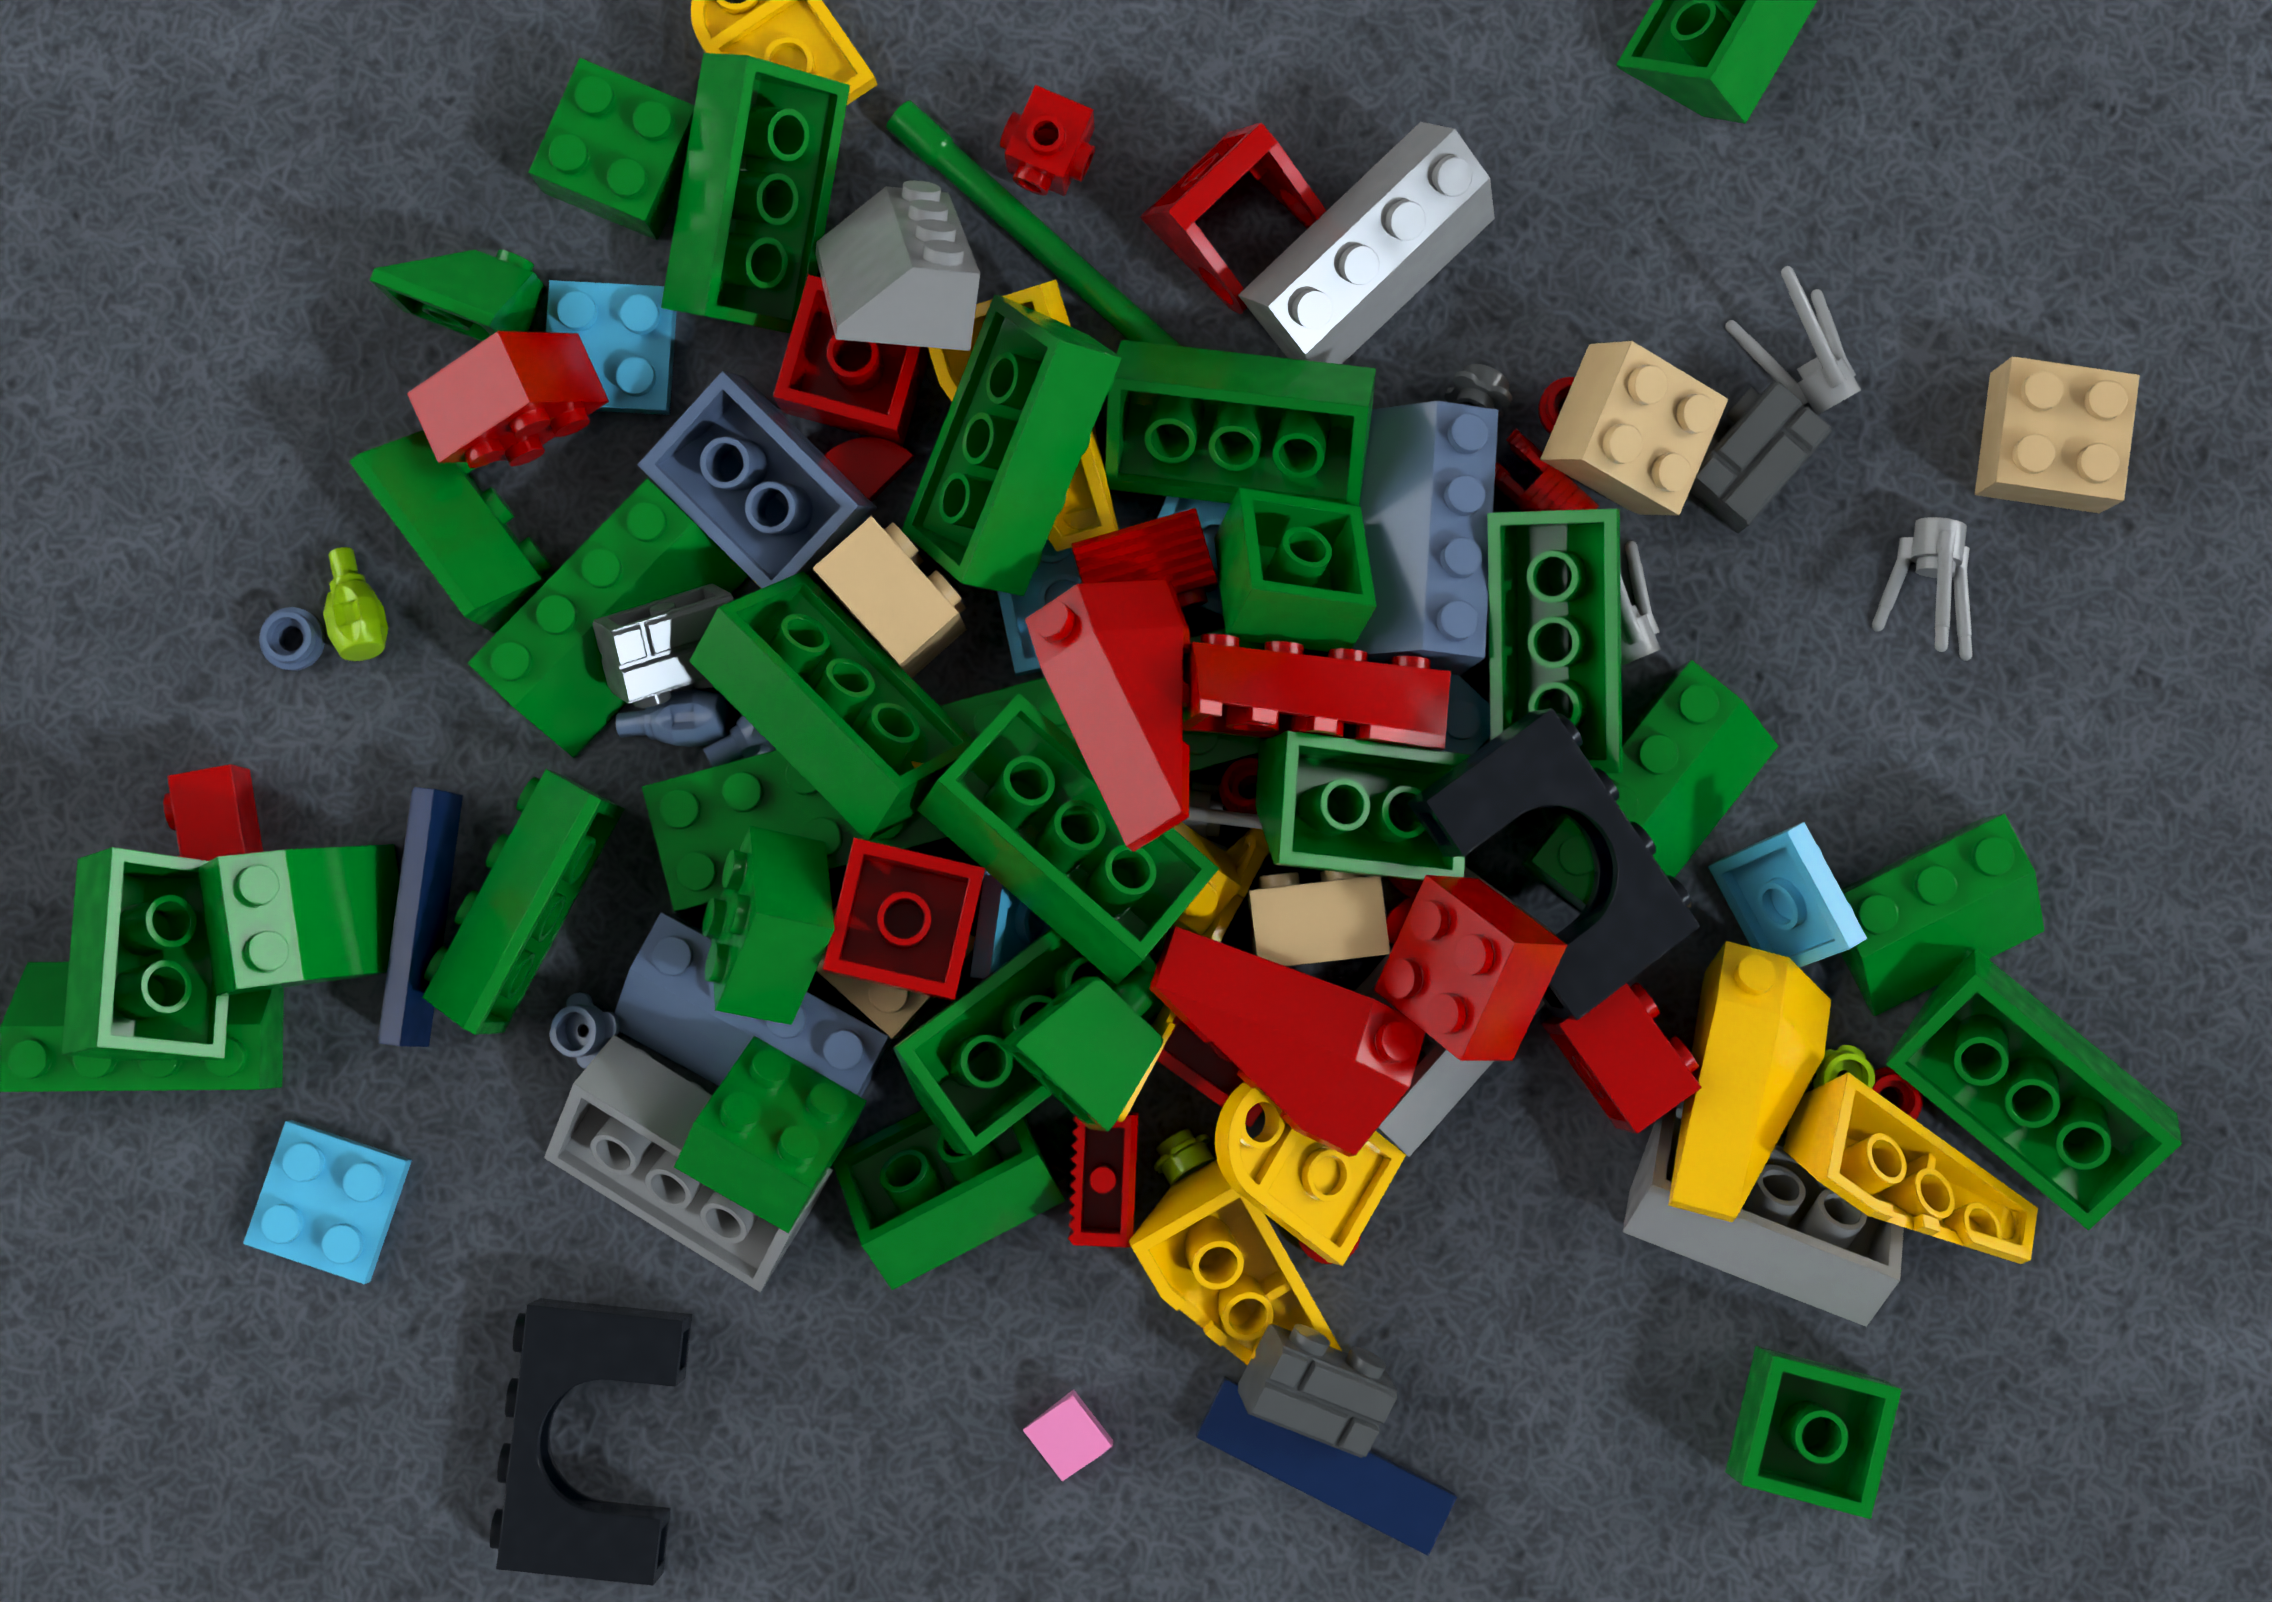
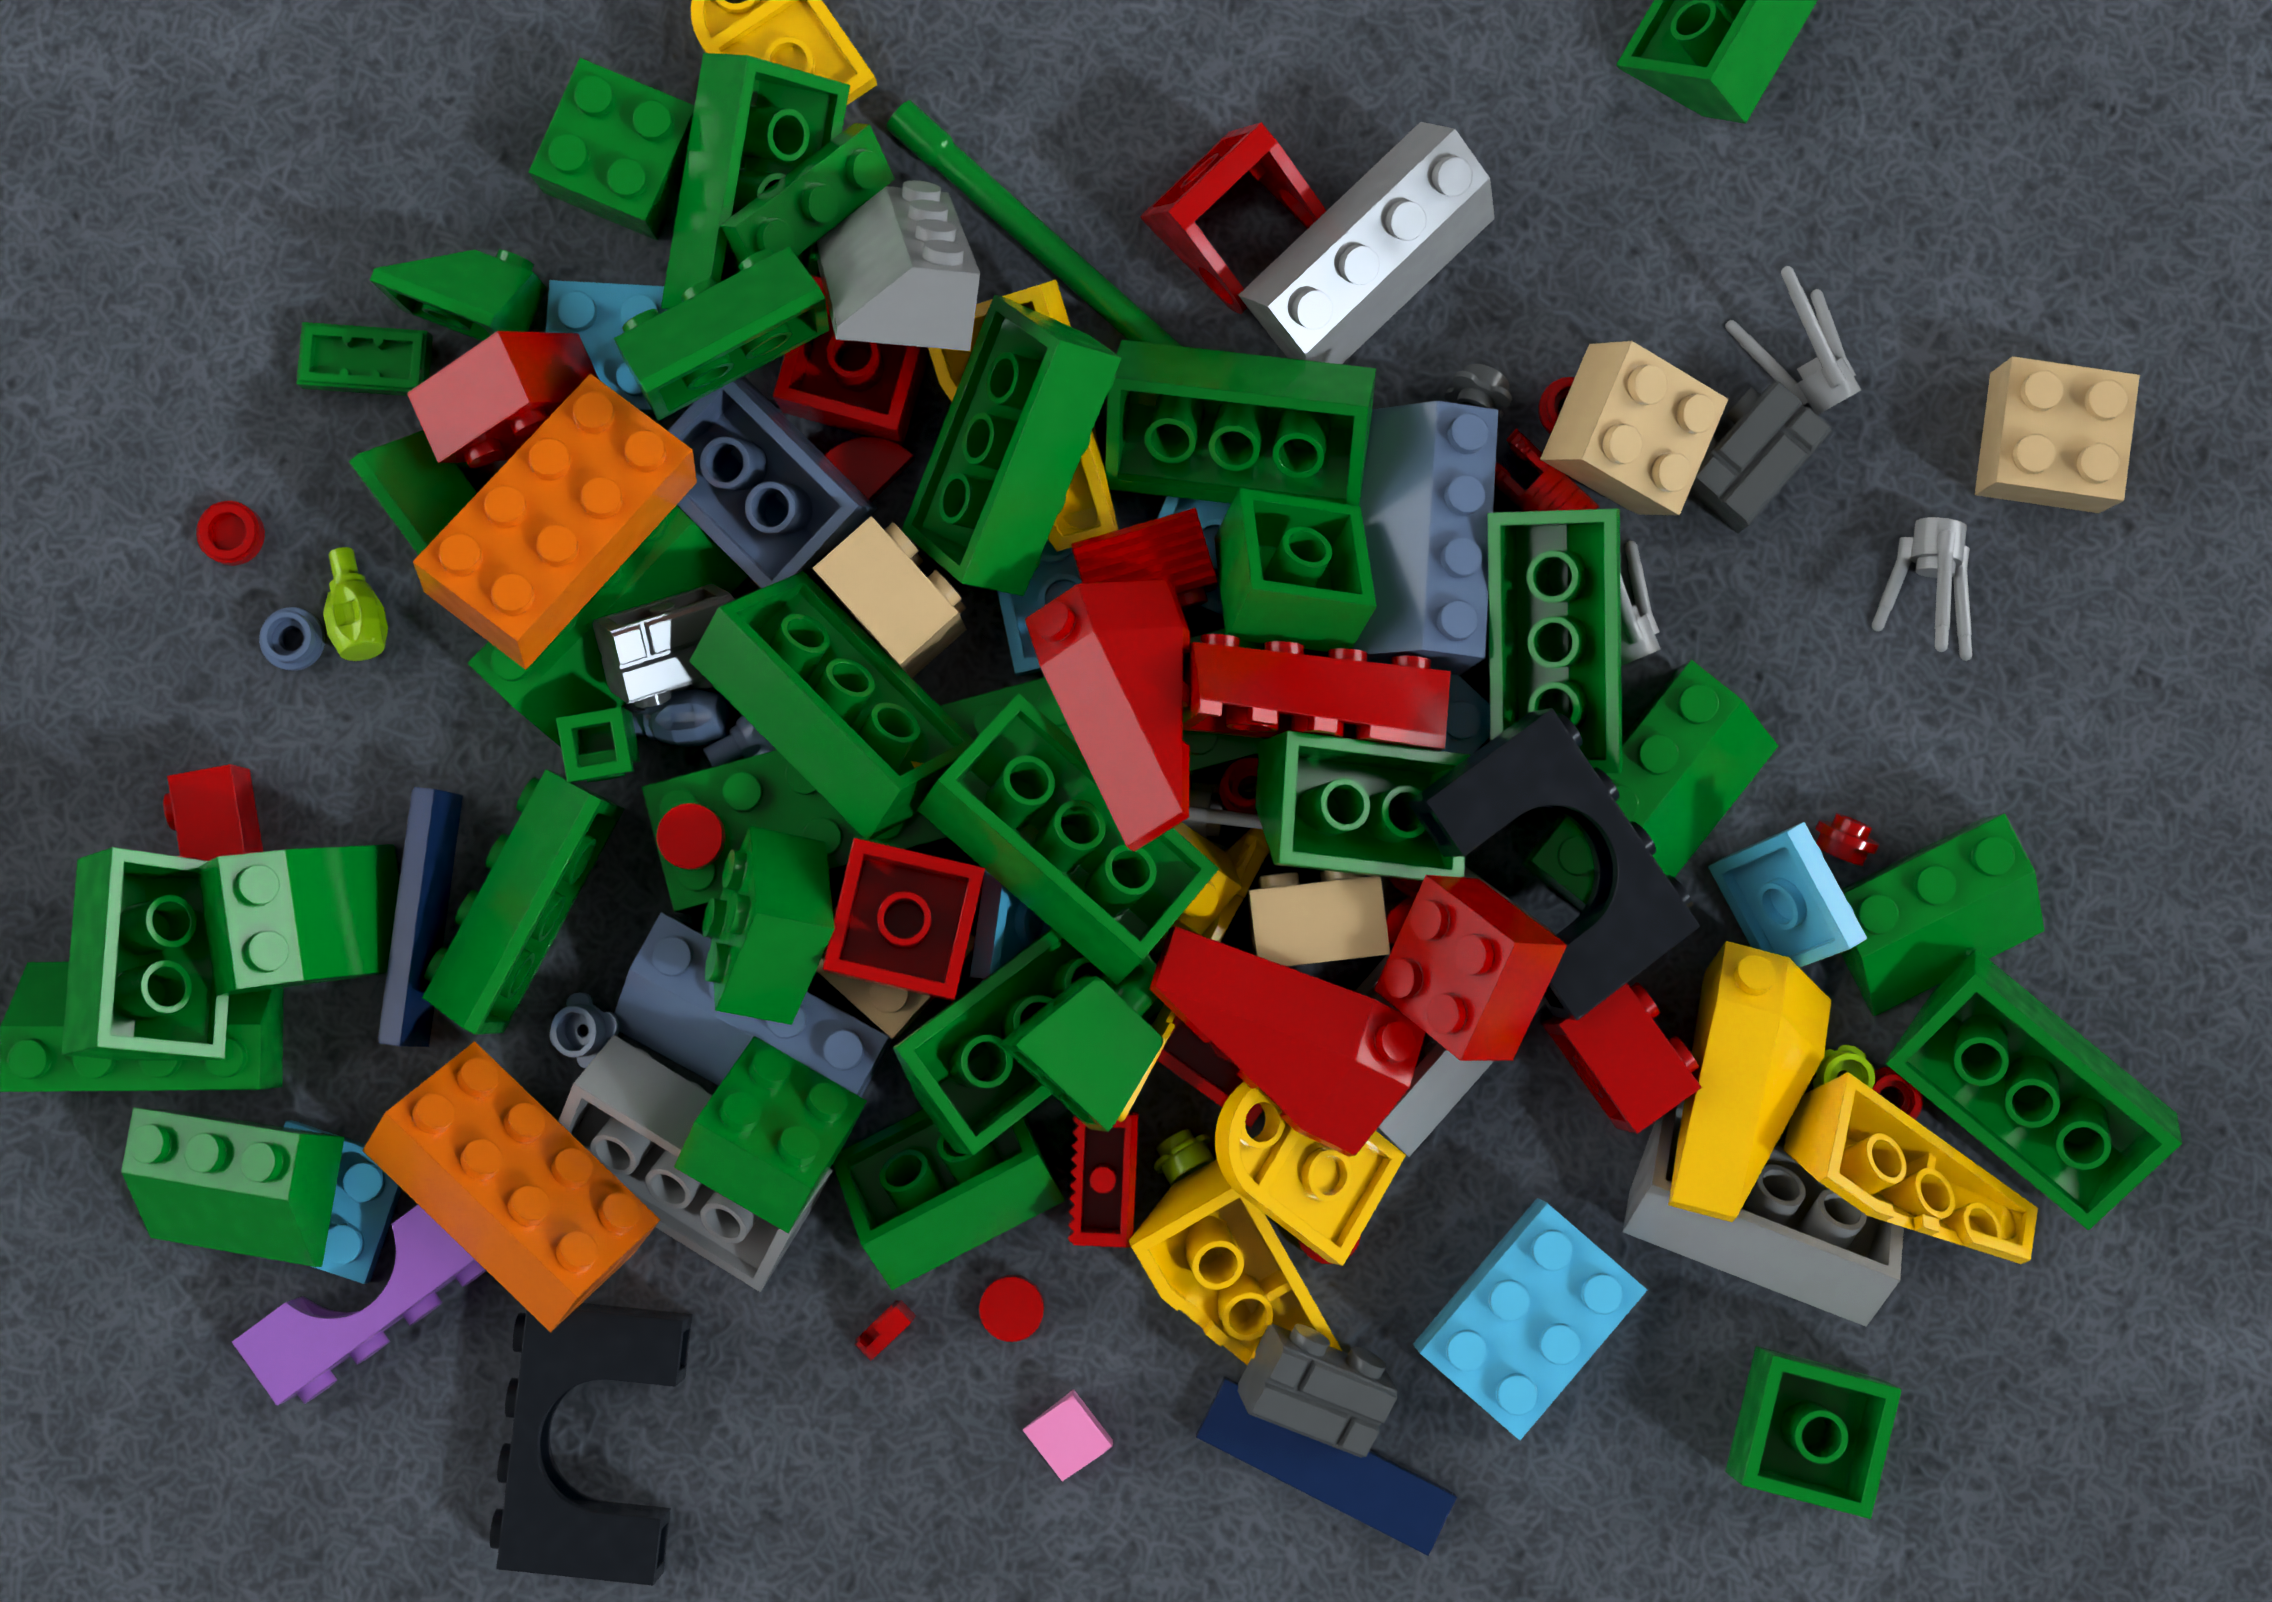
(230, 533): none -> red tile
(233, 1183): none -> green slope
(303, 1342): none -> medium lavender arch
(363, 358): none -> green plate
(510, 1185): none -> orange brick
(556, 521): none -> orange brick
(598, 745): none -> green brick
(691, 836): none -> red tile
(723, 330): none -> green slope
(812, 196): none -> green plate
(885, 1329): none -> red tile
(1011, 1308): none -> red tile
(1048, 143): red brick -> none
(1529, 1318): none -> medium azure brick
(1846, 839): none -> red plate

